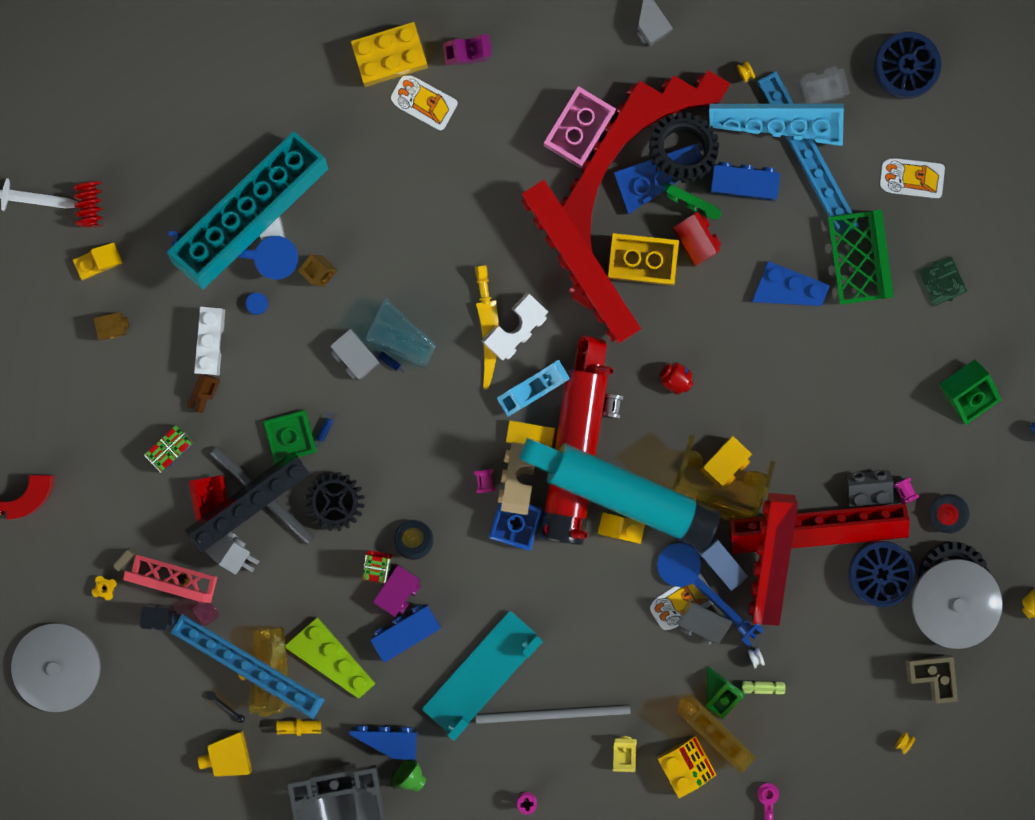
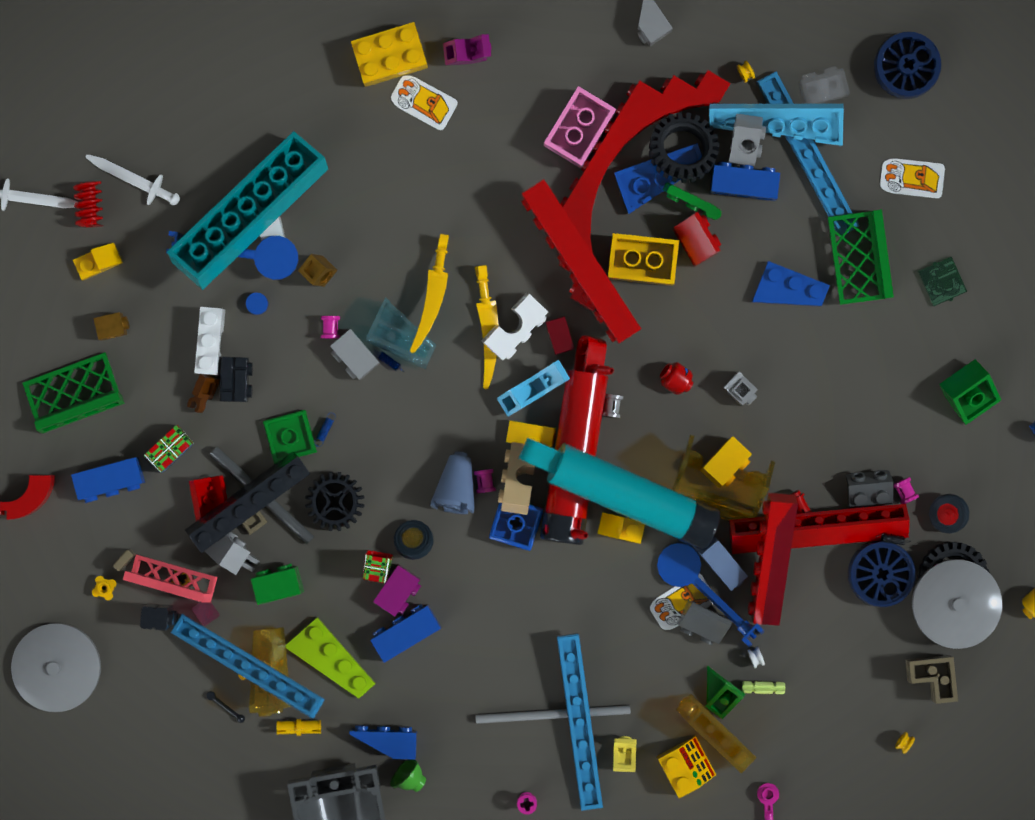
(78, 411): none -> green fence
(108, 479): none -> blue brick
(140, 182): none -> white sword
(227, 756): yellow torso -> none
(235, 379): none -> black brick
(254, 523): none -> dark tan tile
(278, 584): none -> green brick
(330, 327): none -> dark pink bush
(434, 295): none -> yellow sword
(455, 486): none -> sand blue cone
(482, 674): teal bracket -> none
(559, 335): none -> dark red piece
(579, 721): none -> dark azure tile
(741, 389): none -> light grey window
(746, 128): none -> light grey brick
(801, 502): none -> red pin
(895, 539): none -> black piece

